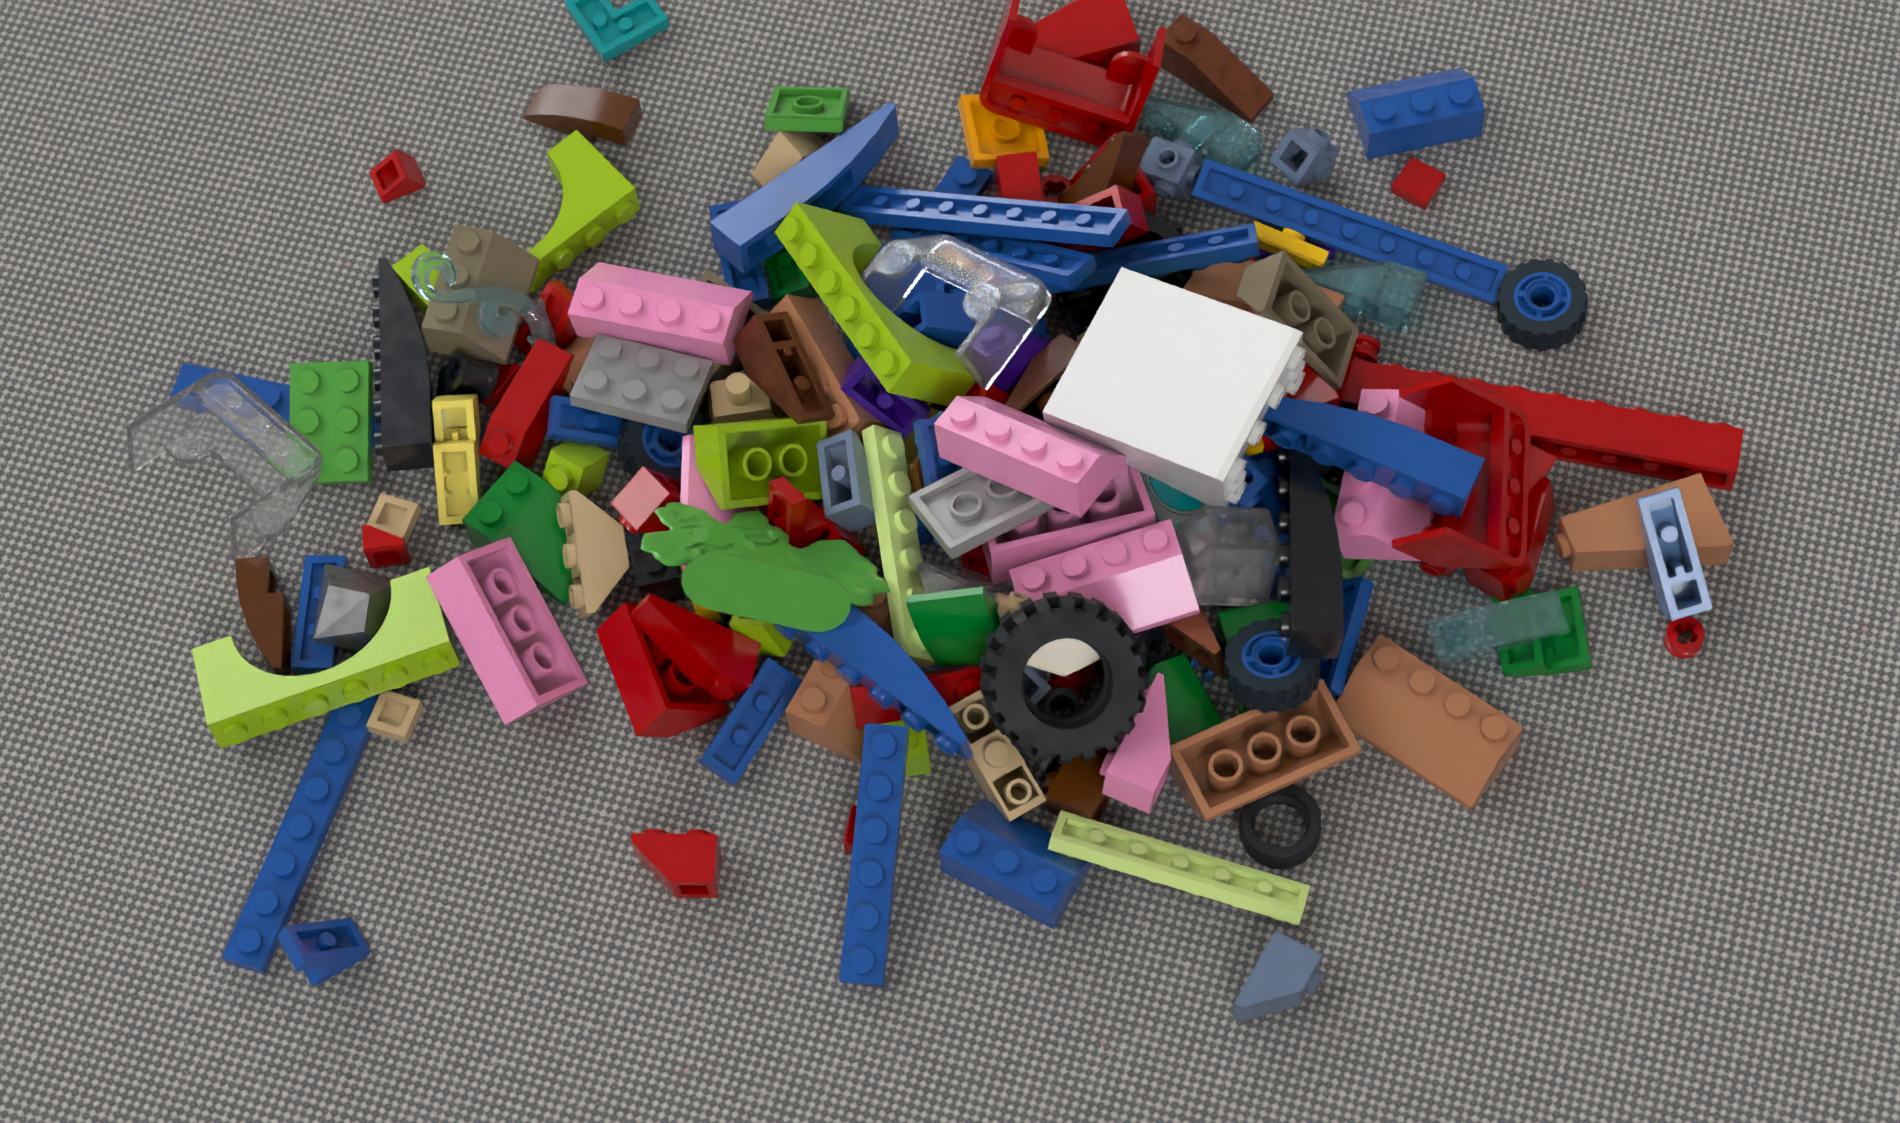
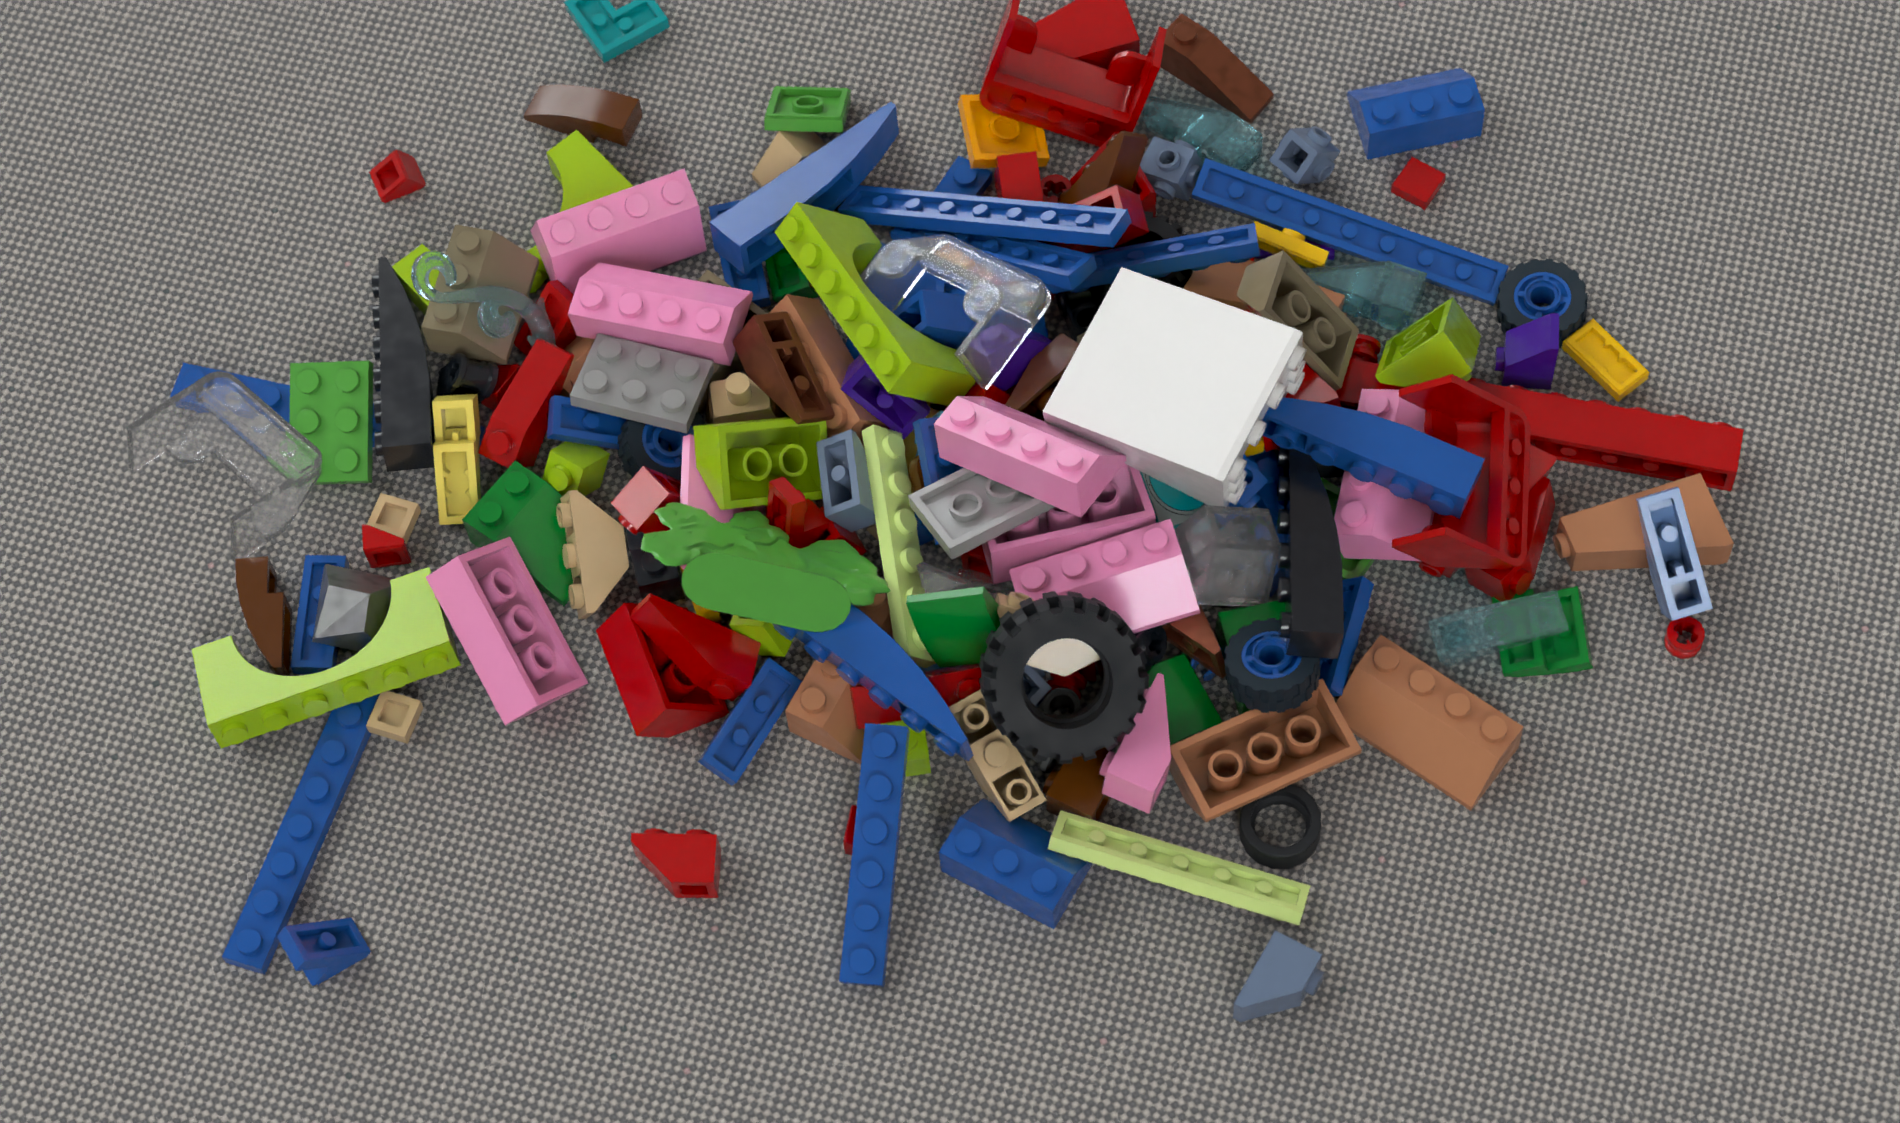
(629, 229): none -> bright pink slope
(1431, 348): none -> lime slope
(1530, 353): none -> dark purple slope
(1605, 360): none -> yellow plate

